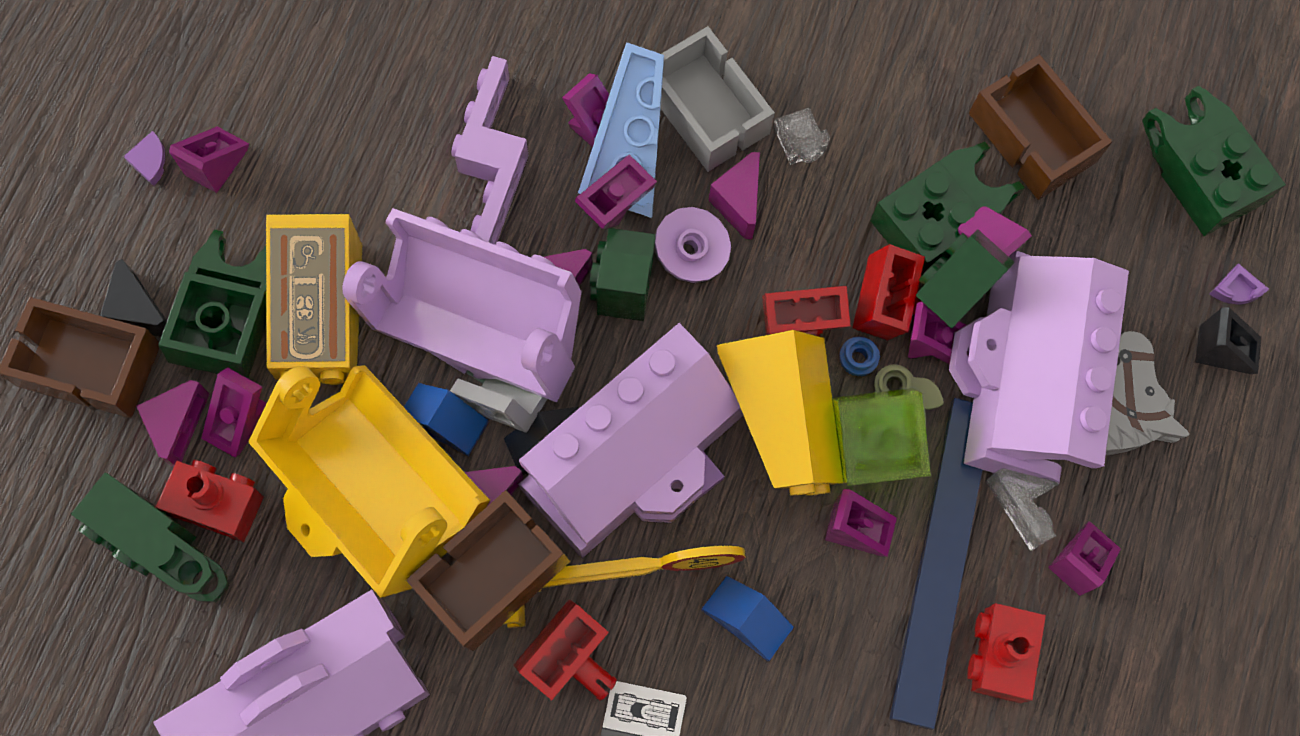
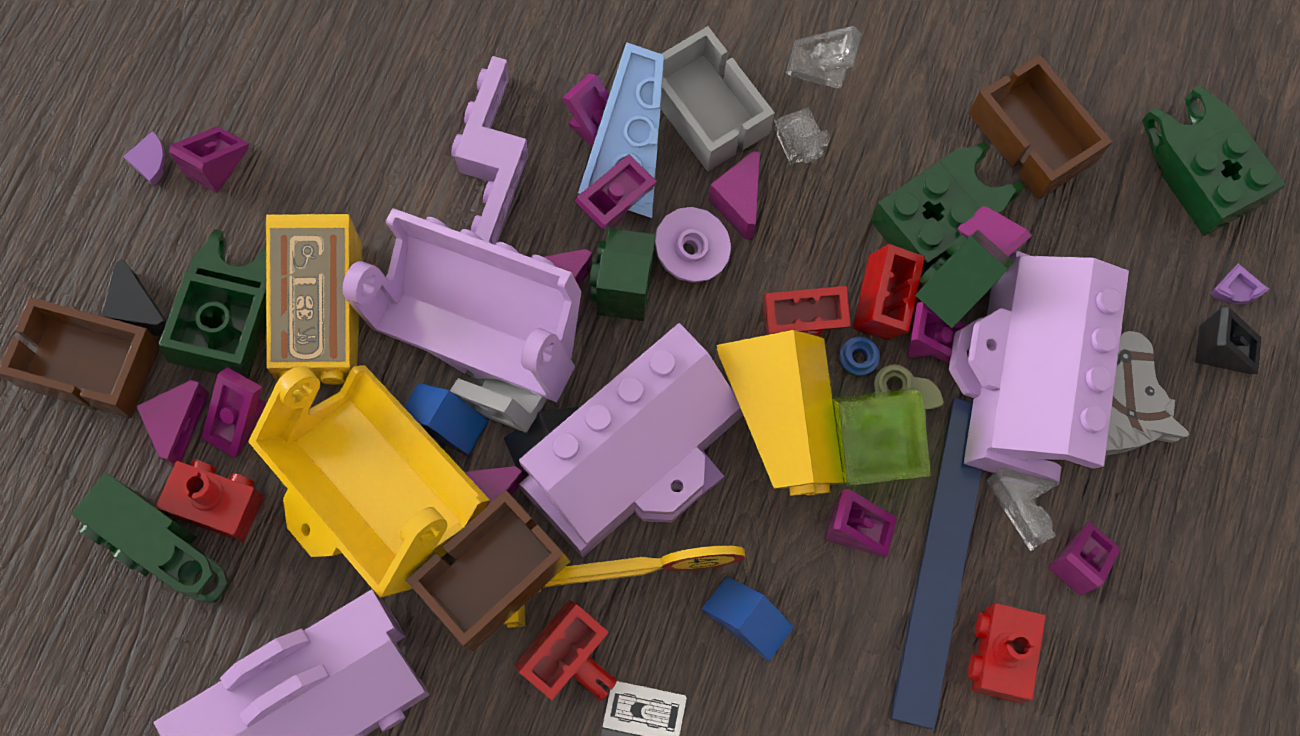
(825, 56): none -> clear slope

